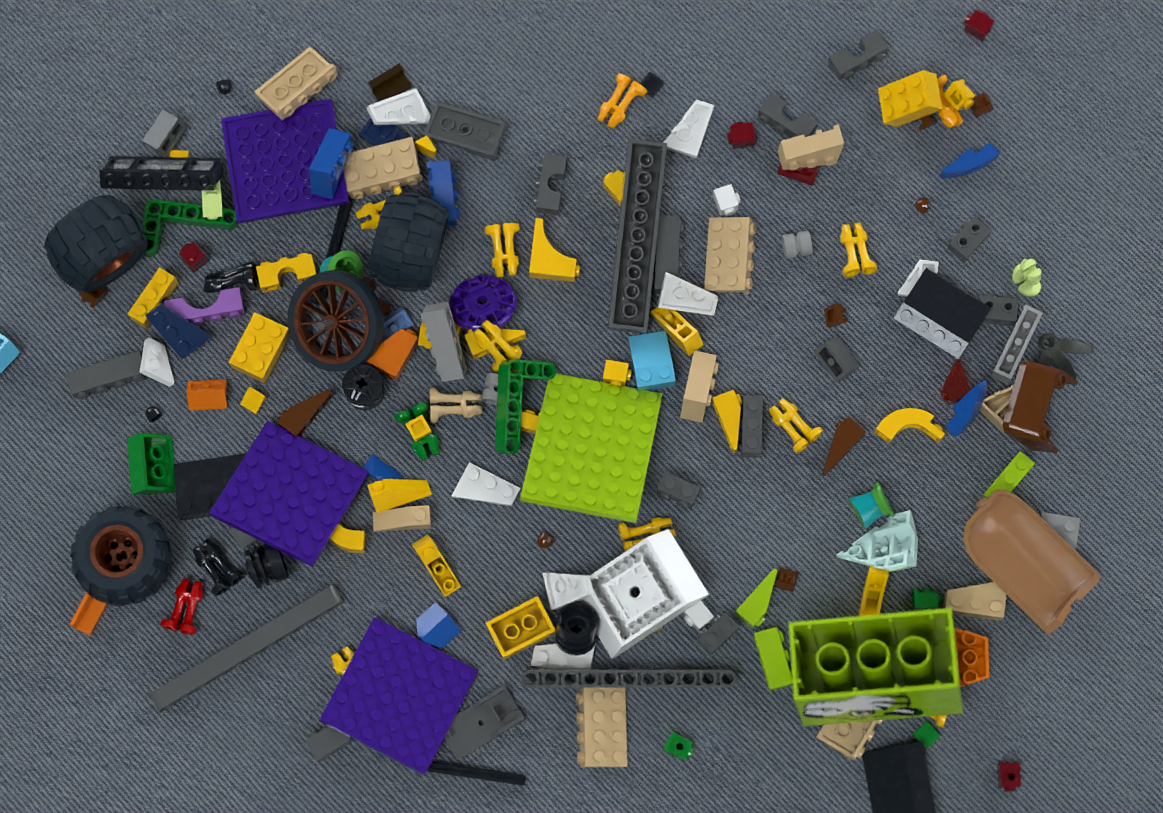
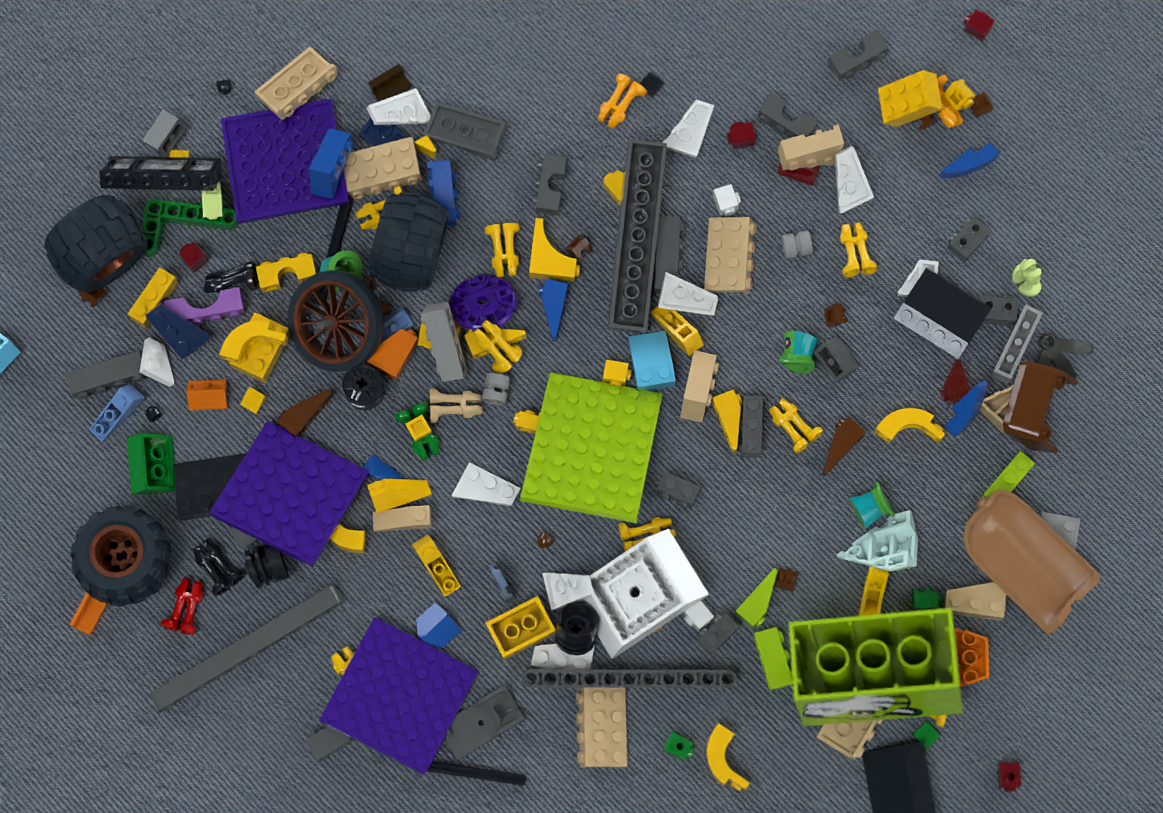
(116, 412): none -> medium blue slope
(246, 334): none -> yellow arch
(501, 582): none -> sand blue tile
(514, 398): green beam -> none
(553, 300): none -> blue slope
(577, 246): none -> reddish brown tile
(716, 758): none -> yellow arch
(798, 352): none -> hat
(851, 180): none -> white wing
(922, 205): reddish brown hinge -> none

